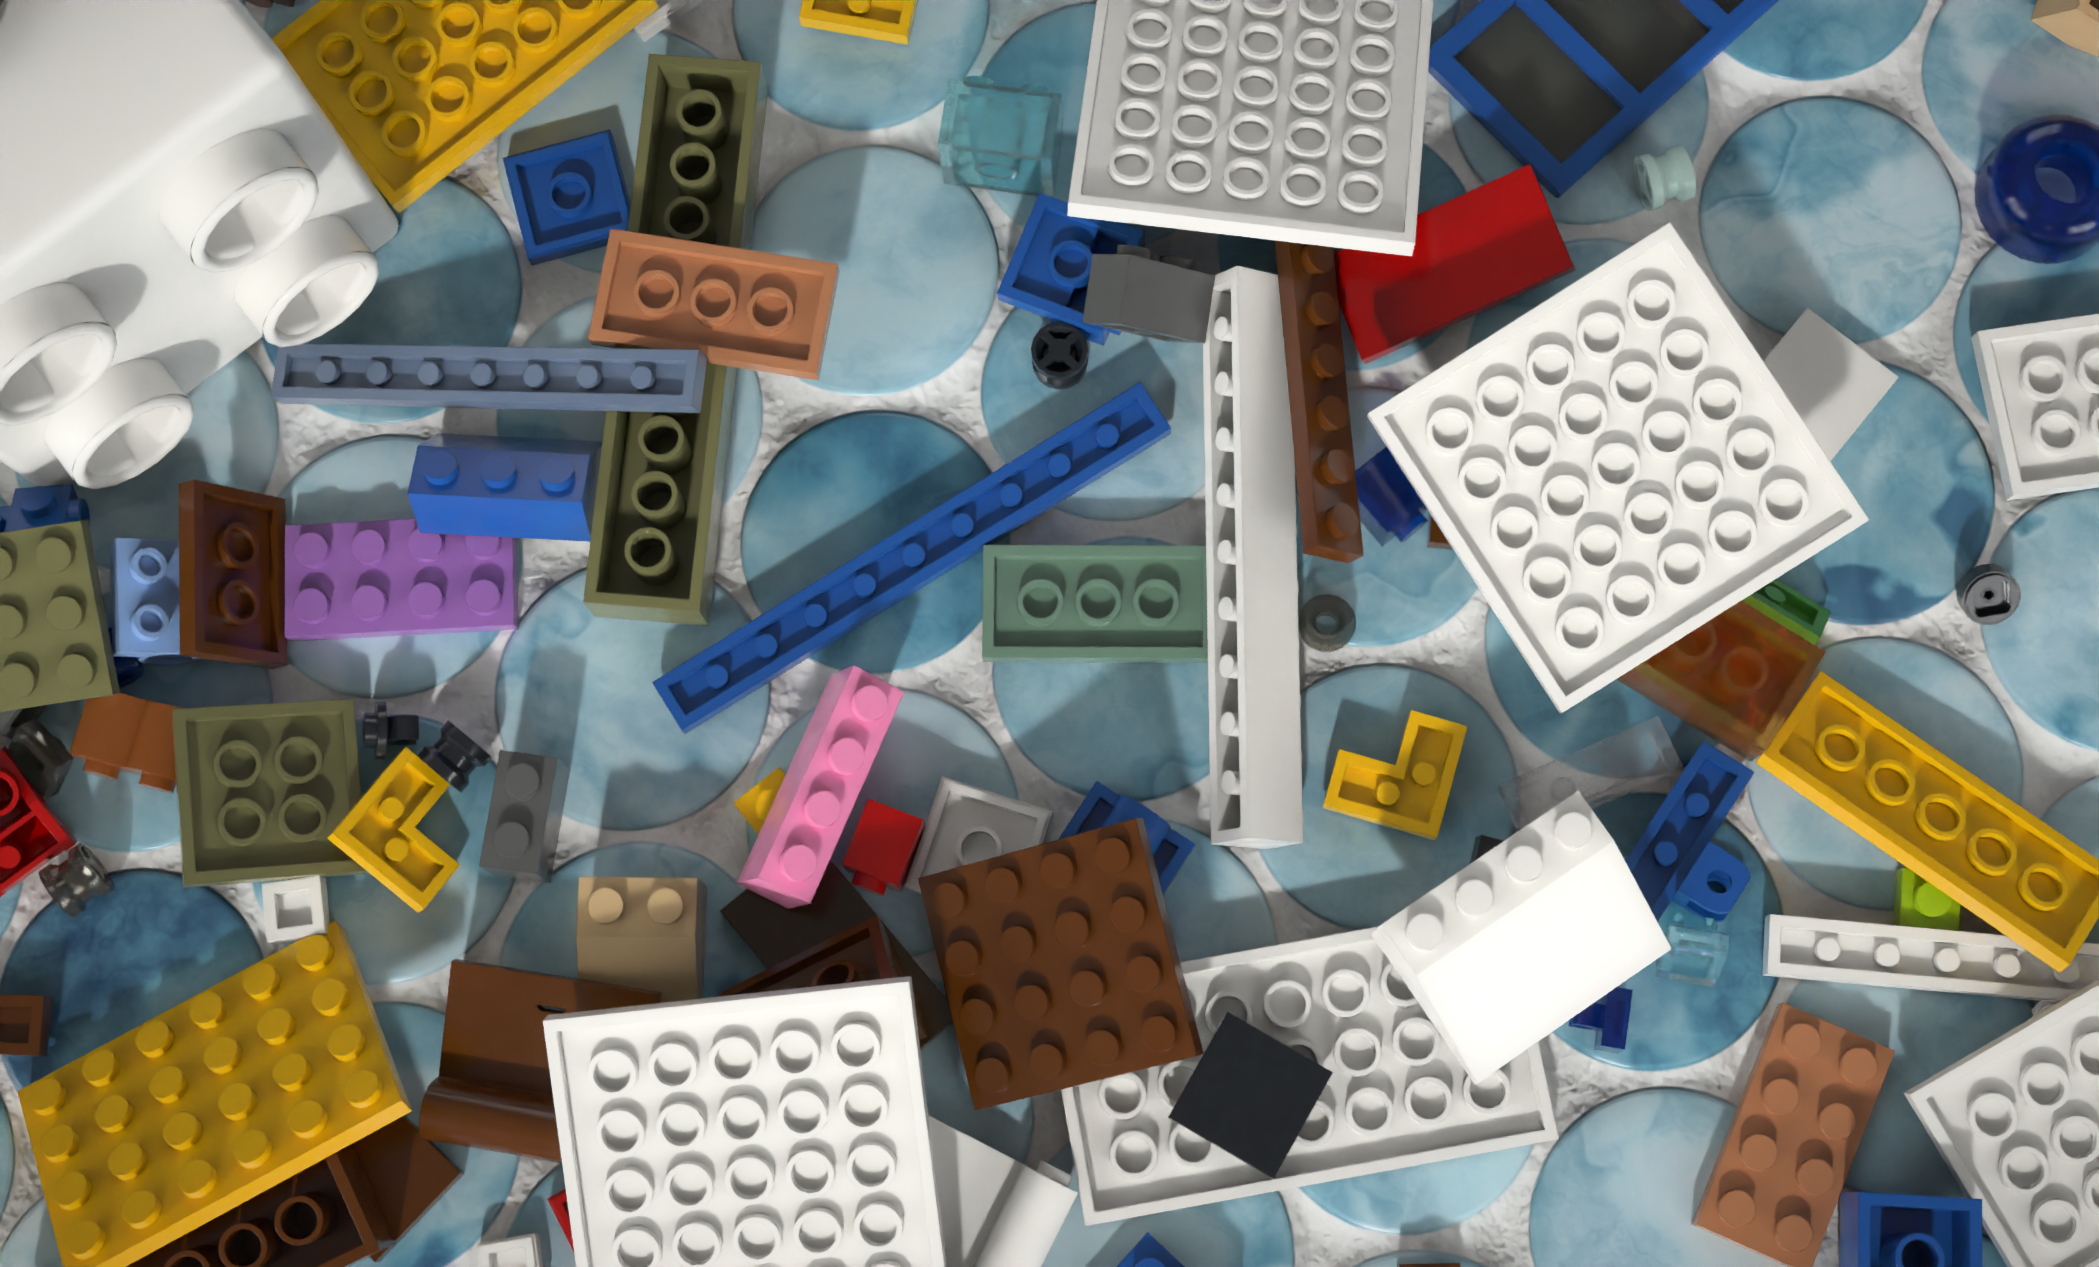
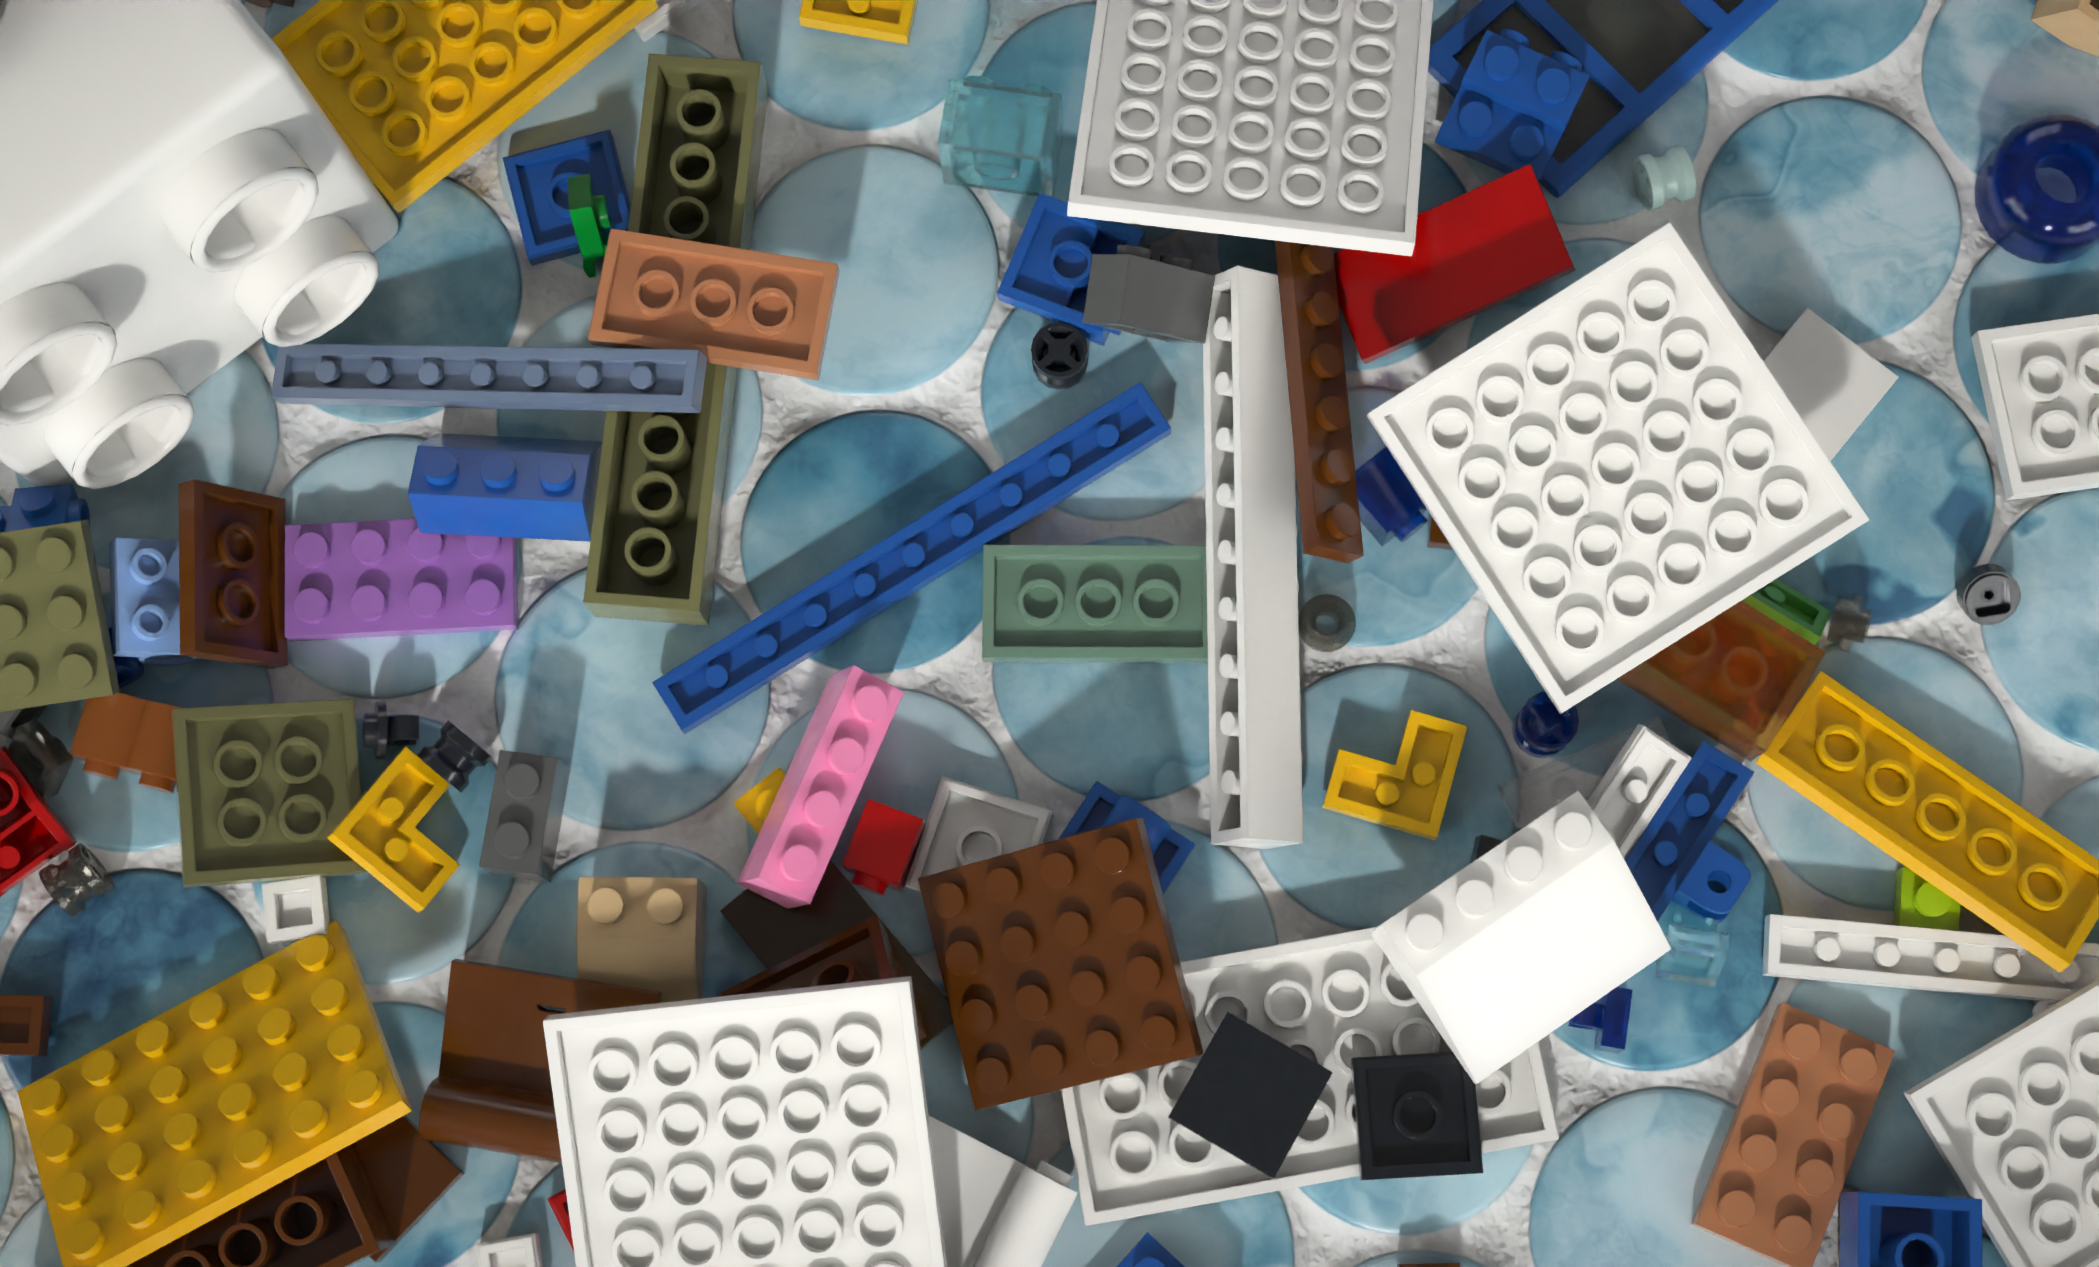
(589, 217): none -> green plate
(1415, 1116): none -> black tile
(1513, 104): none -> blue plate
(1547, 722): none -> clear blue wheel
(1636, 786): none -> white tile
(1849, 622): none -> clear smoke plate

